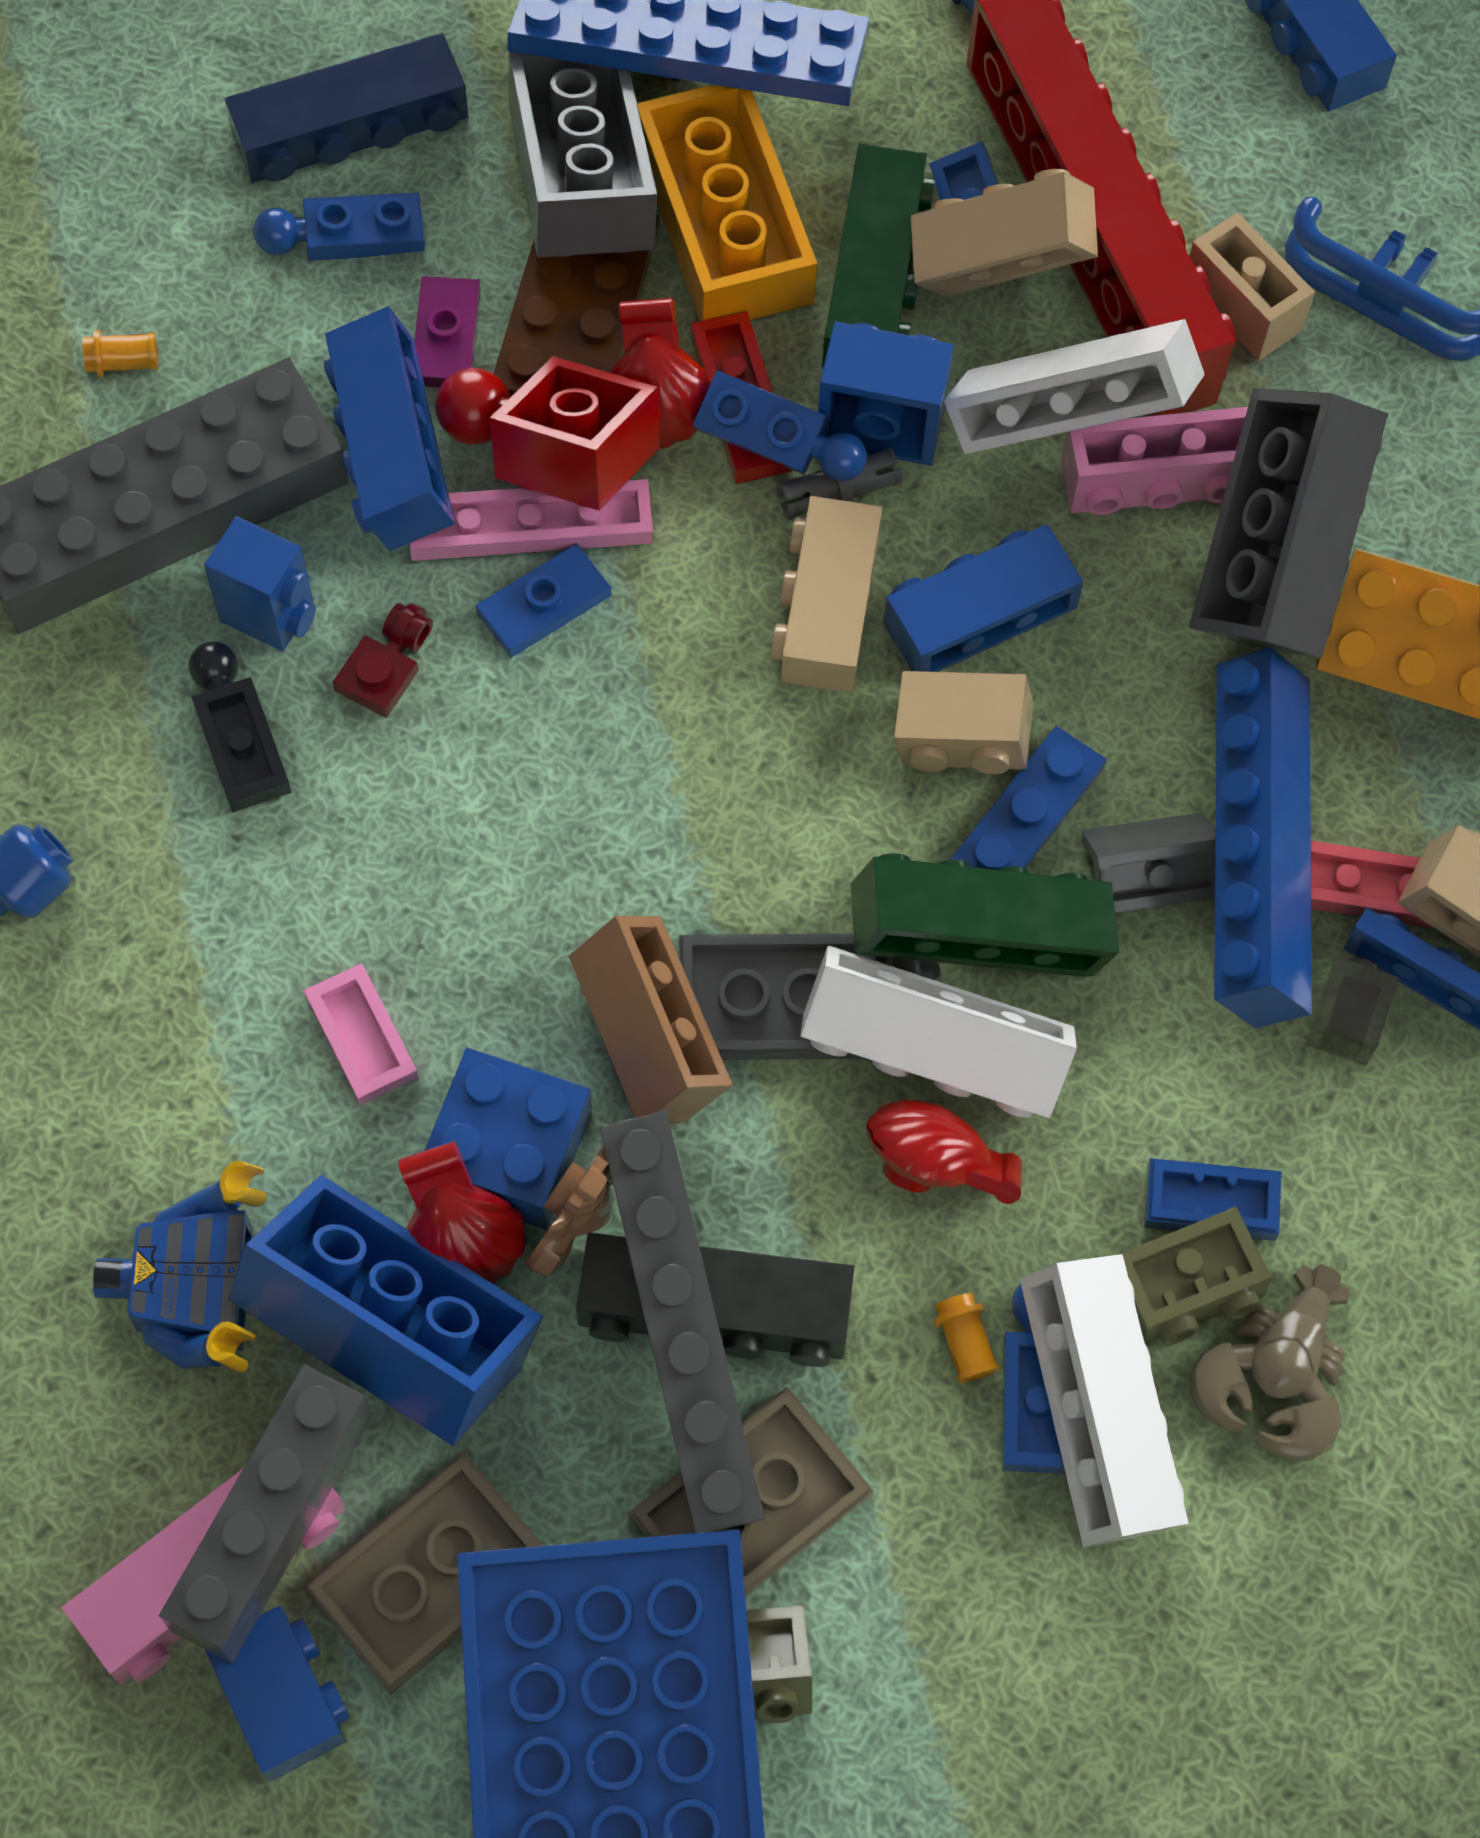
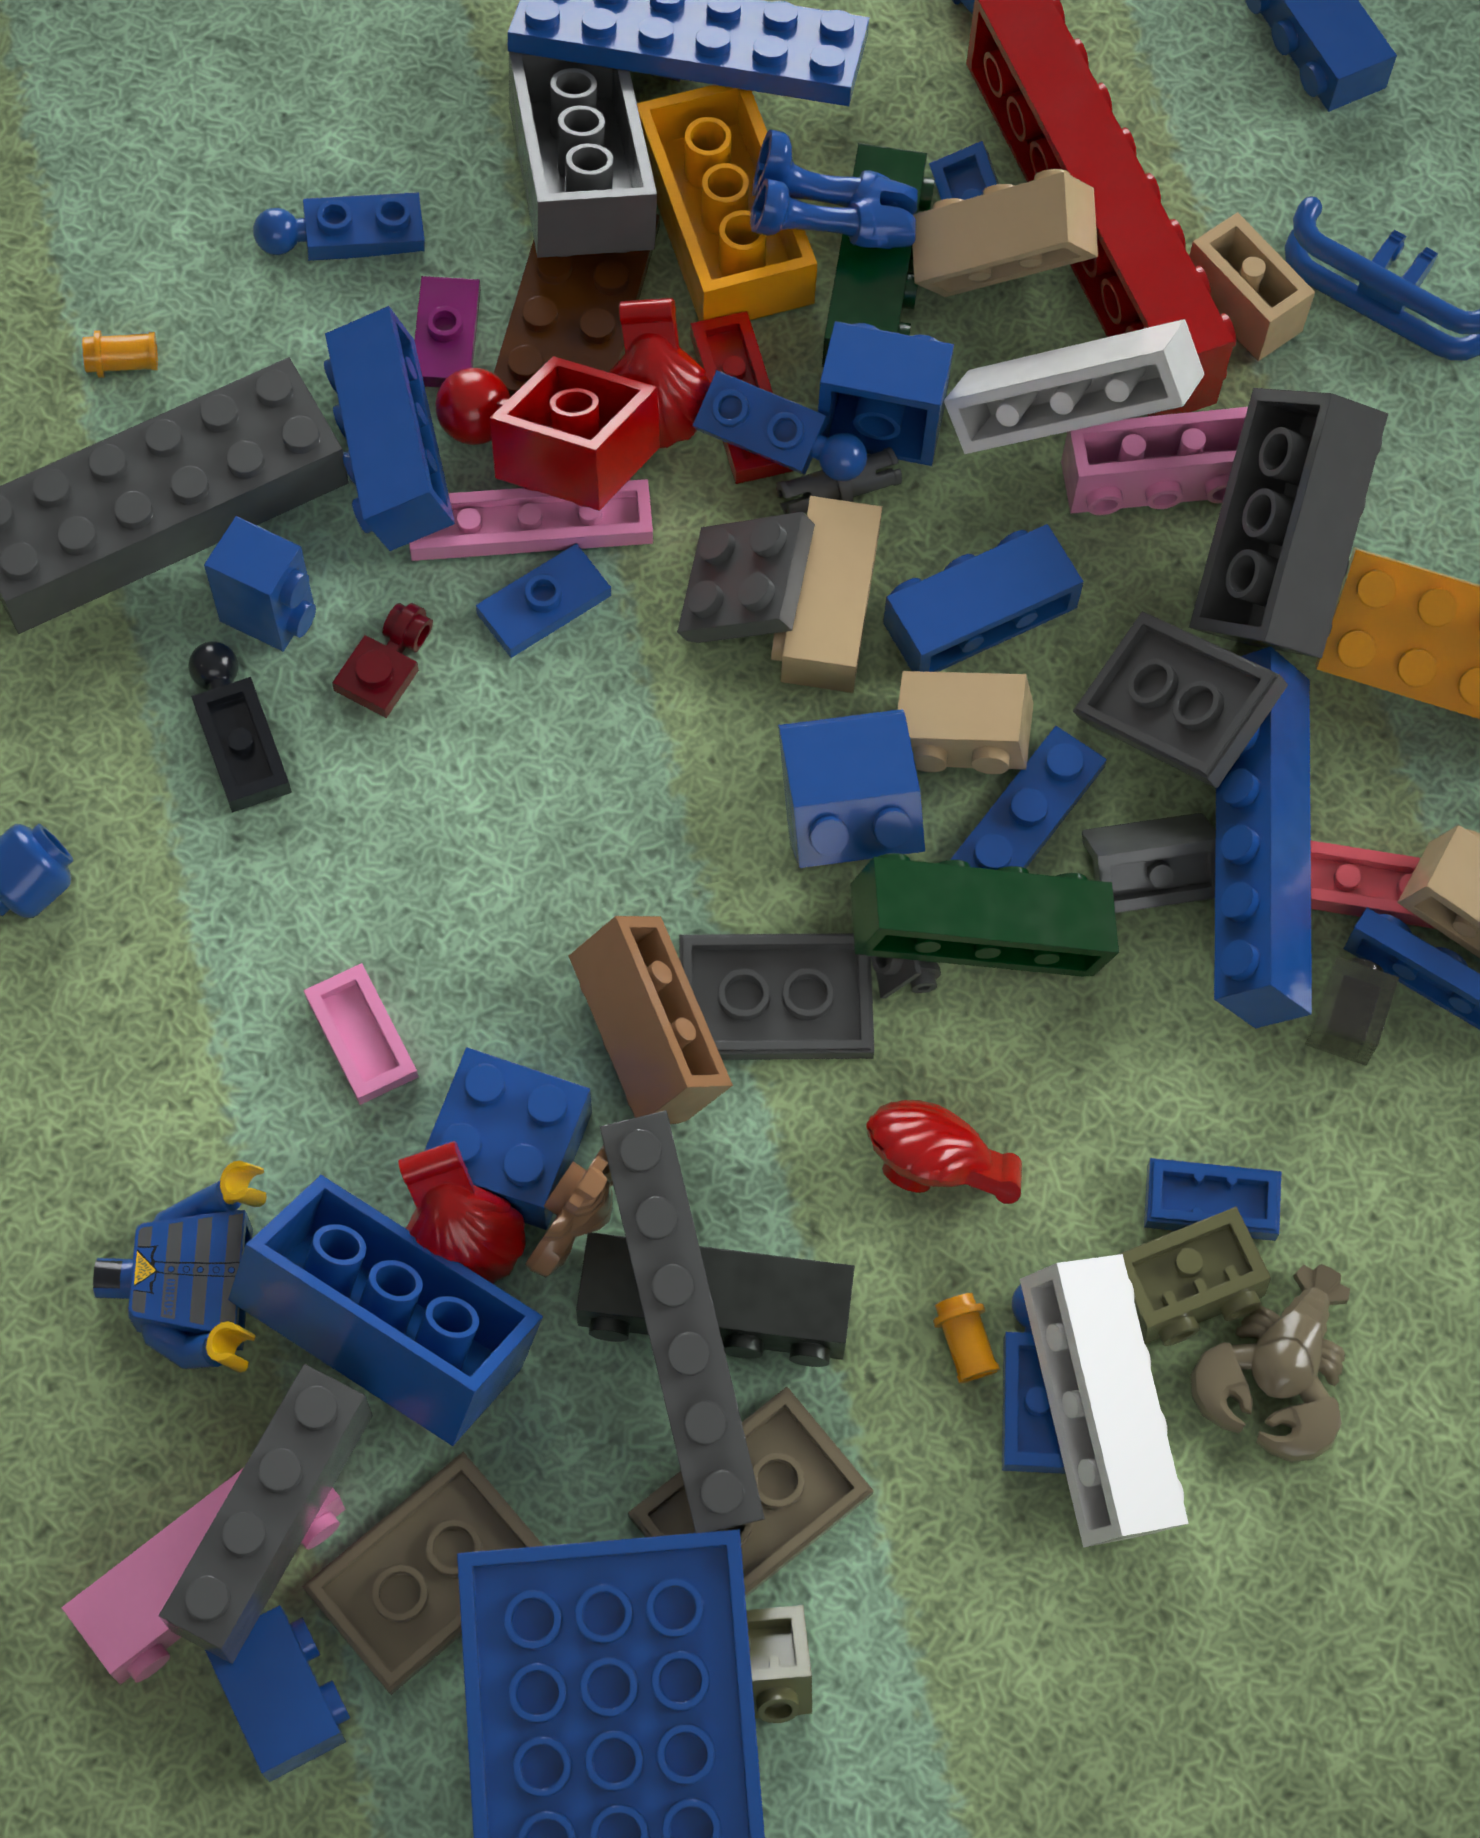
(347, 108): dark blue brick -> none
(746, 578): none -> dark grey plate
(851, 788): none -> blue slope
(873, 210): none -> blue piece
(938, 1033): white brick -> none
(1180, 699): none -> dark grey tile

